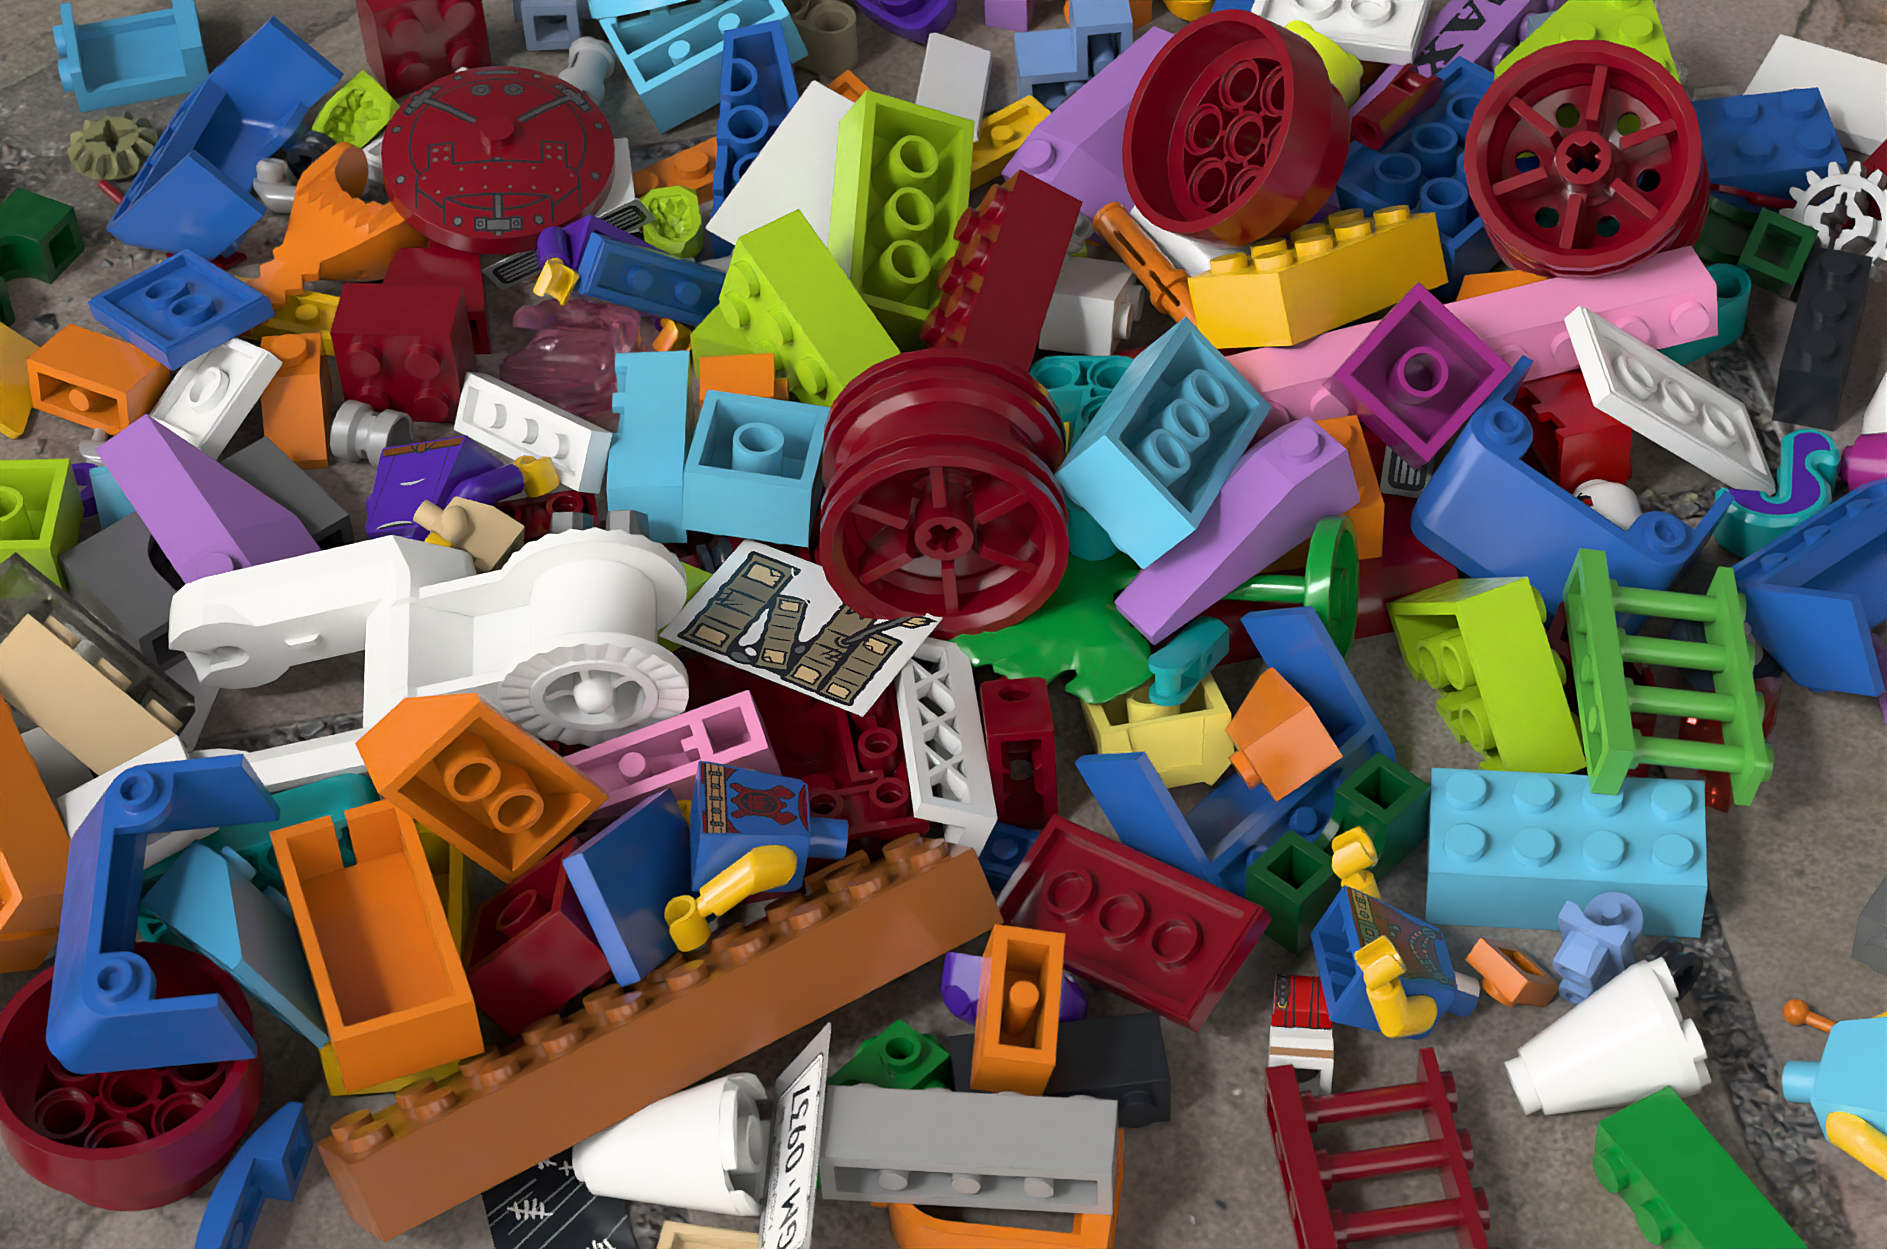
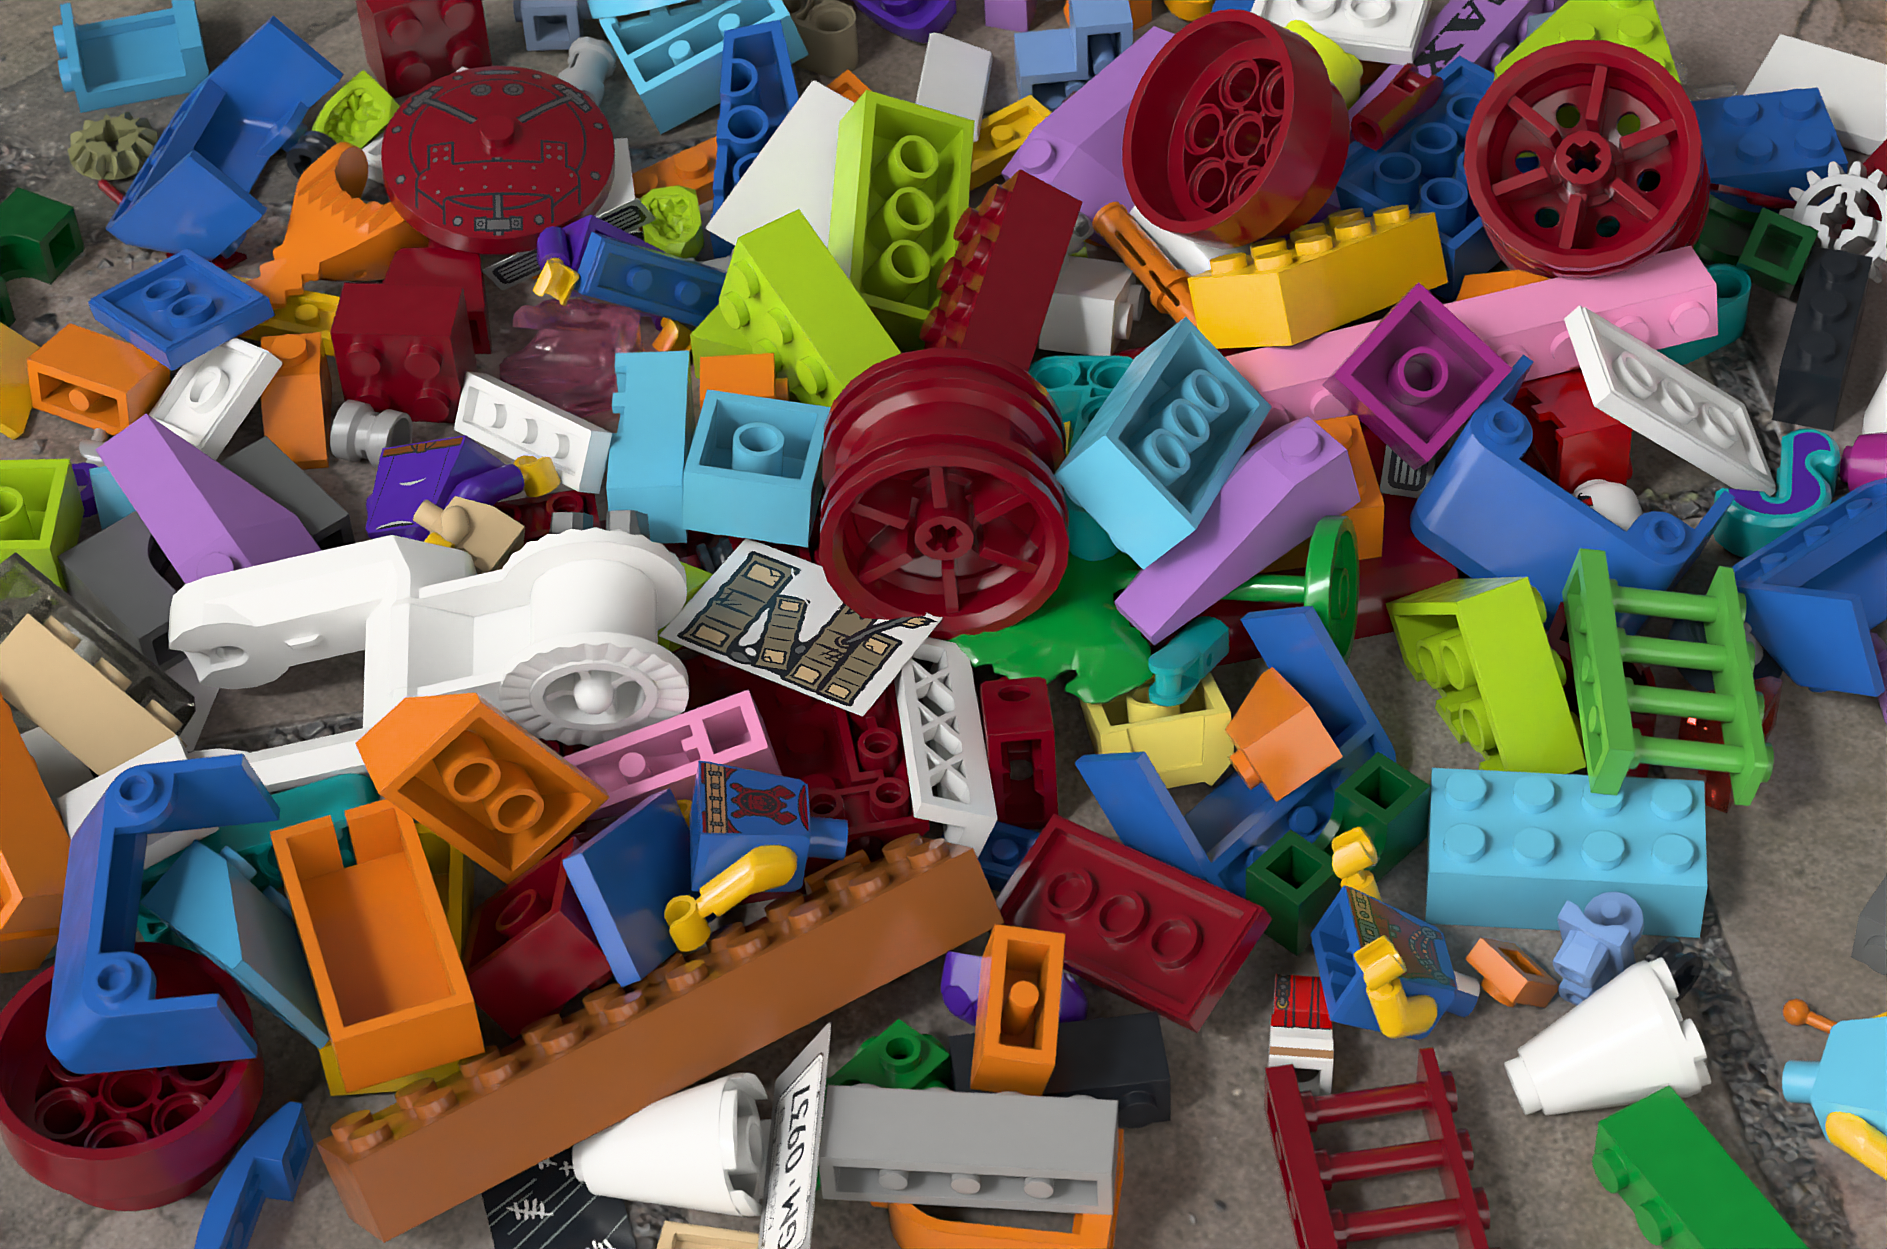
(273, 186): light grey arm -> none

